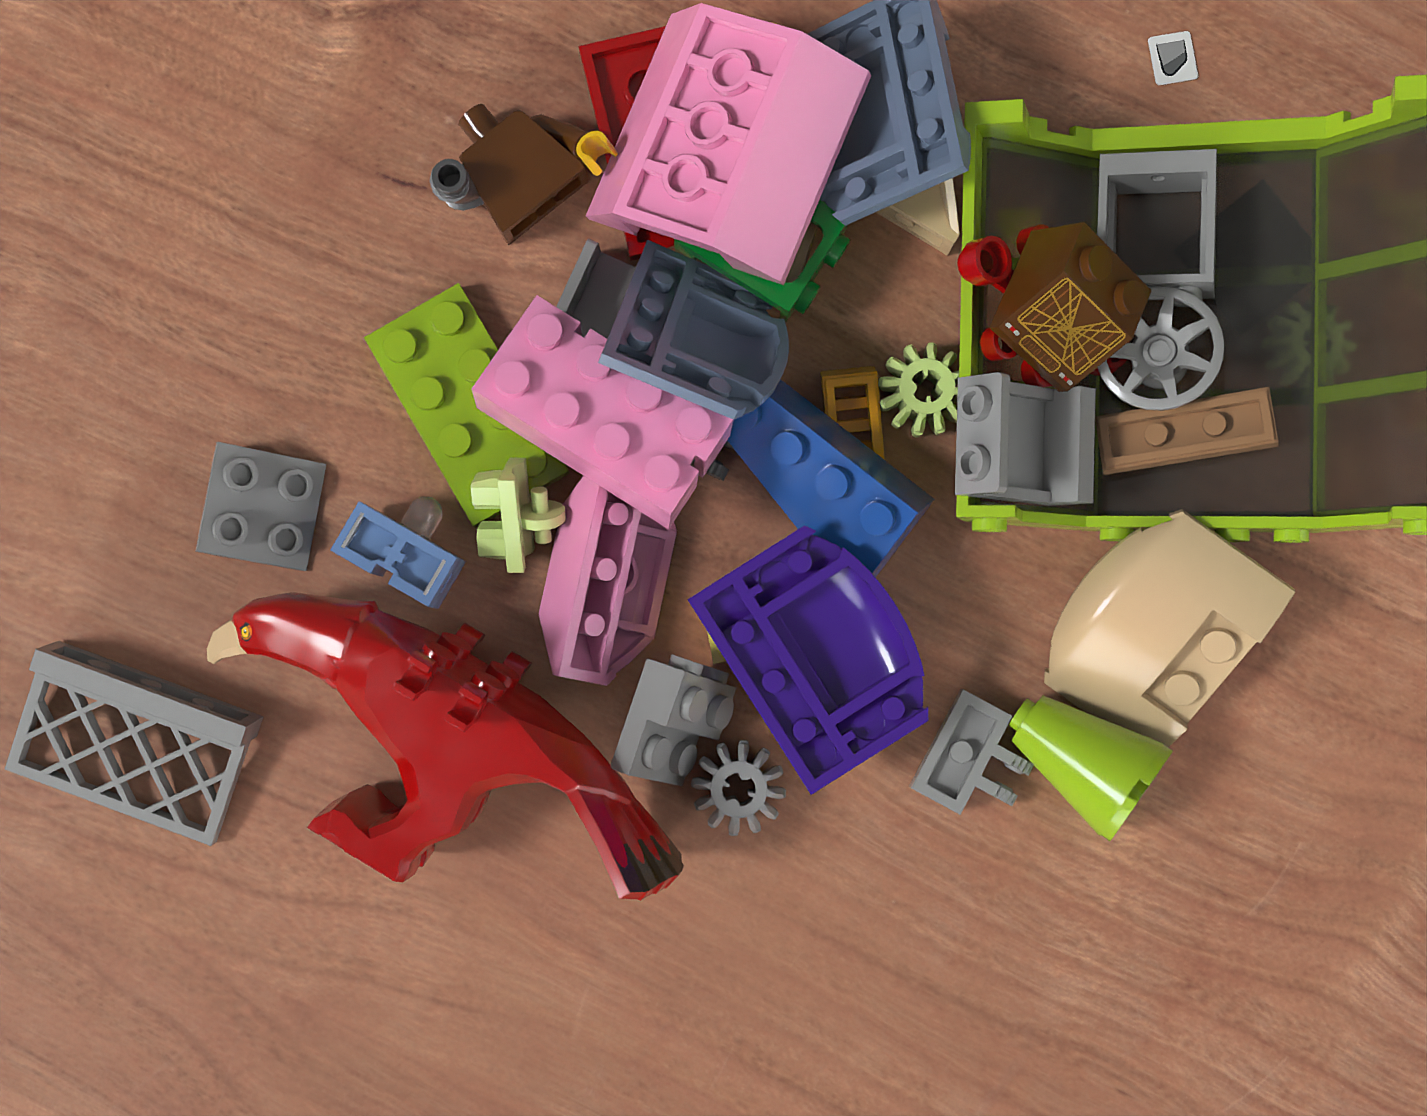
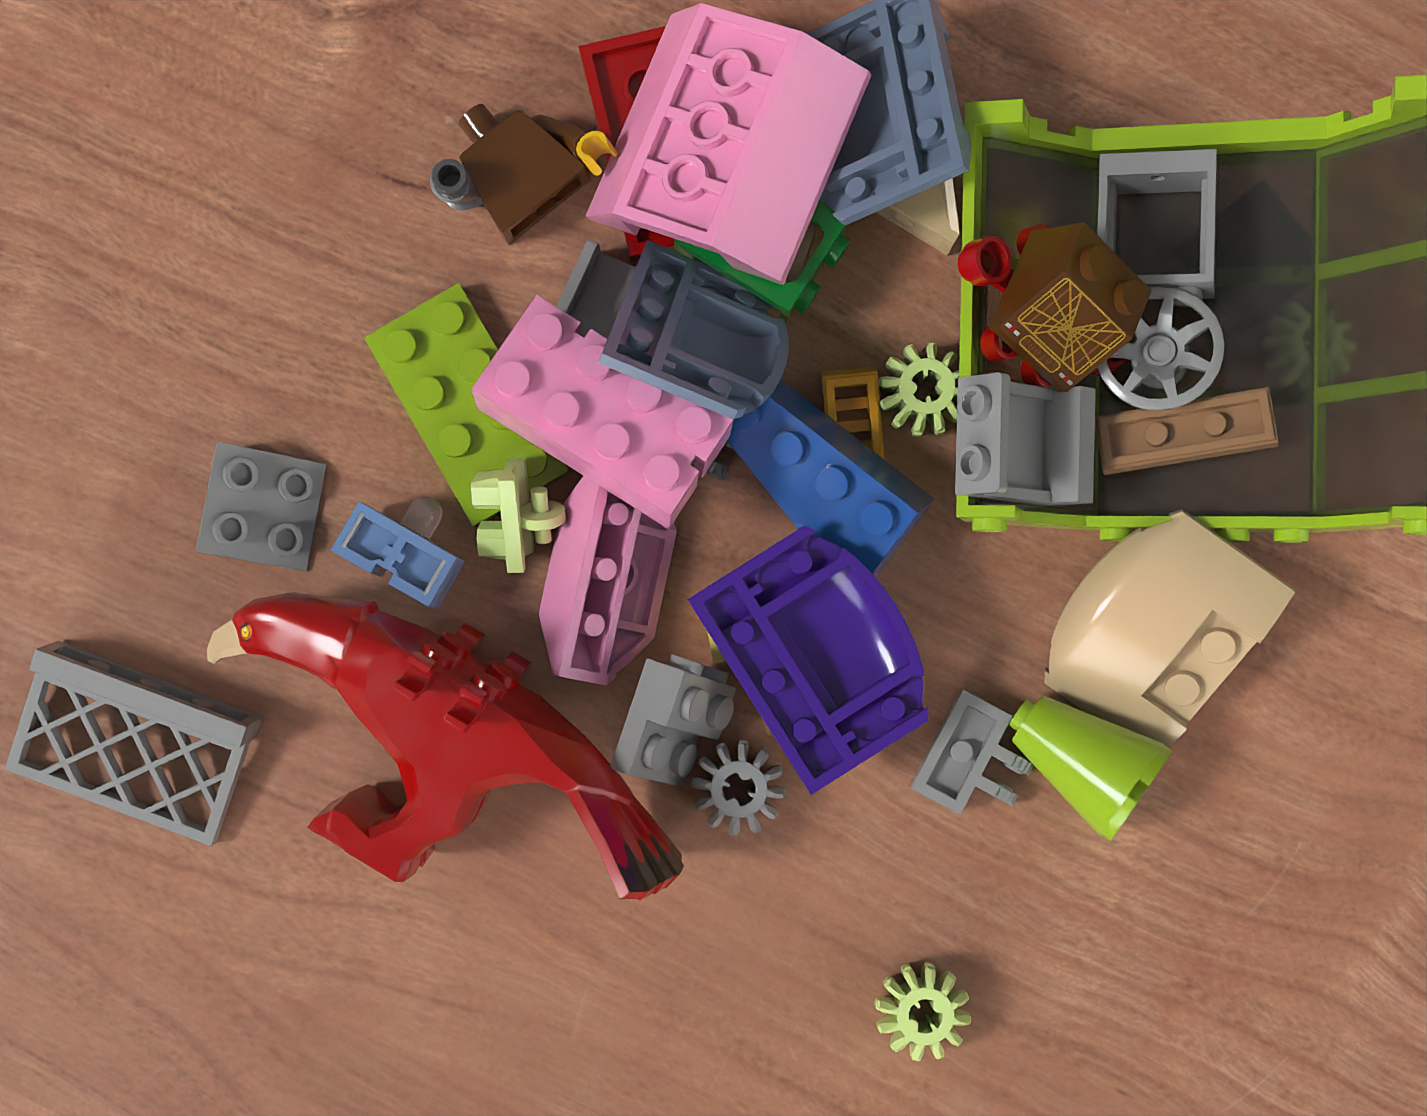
(936, 1028): none -> yellowish green gear
(1173, 58): white sticker -> none

